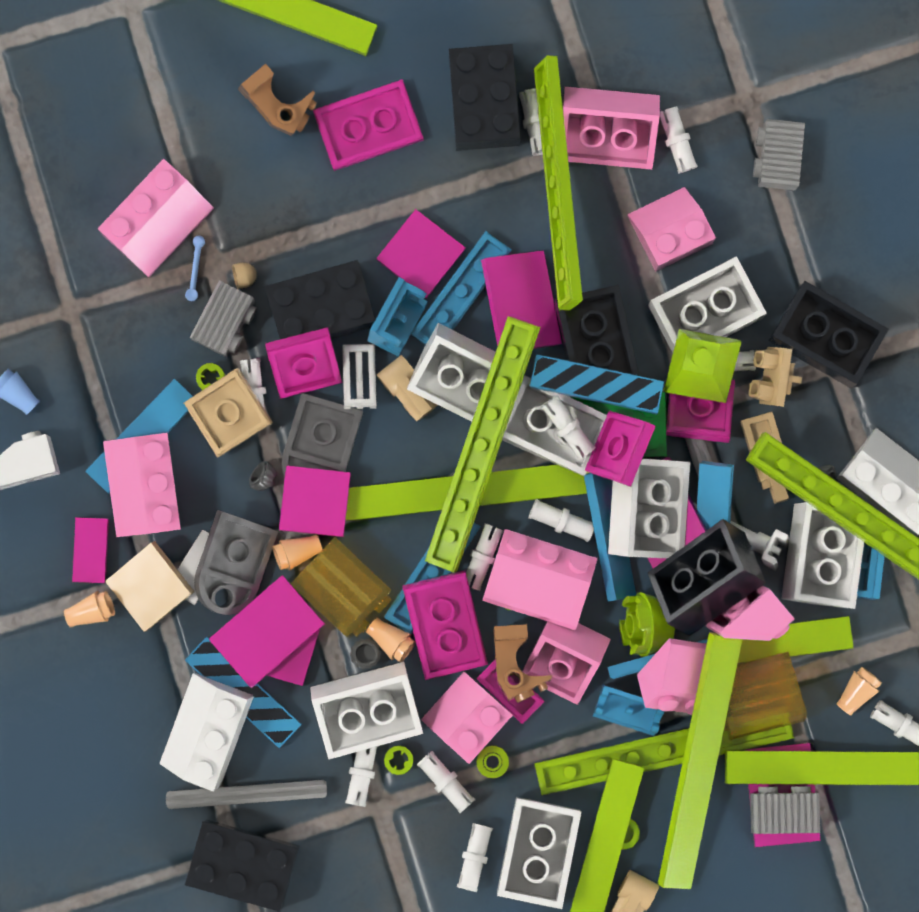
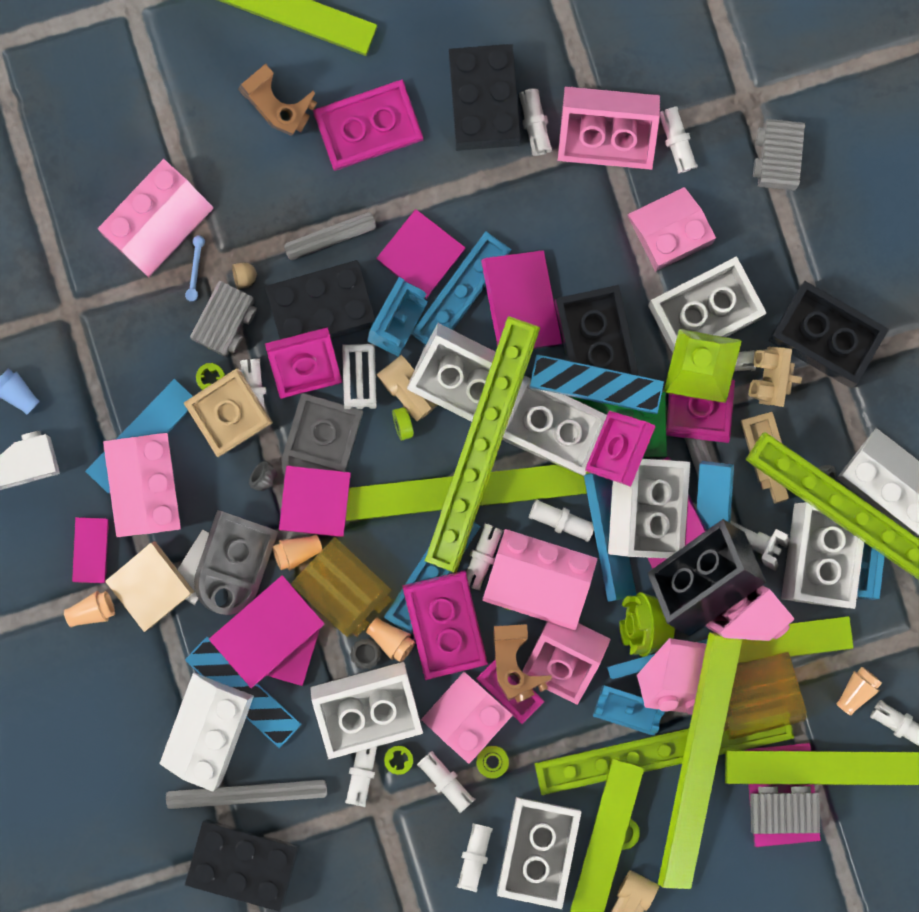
(330, 236): none -> light grey axle
(402, 423): none -> lime tile
(558, 183): lime tile -> none
(568, 427): white pin -> none

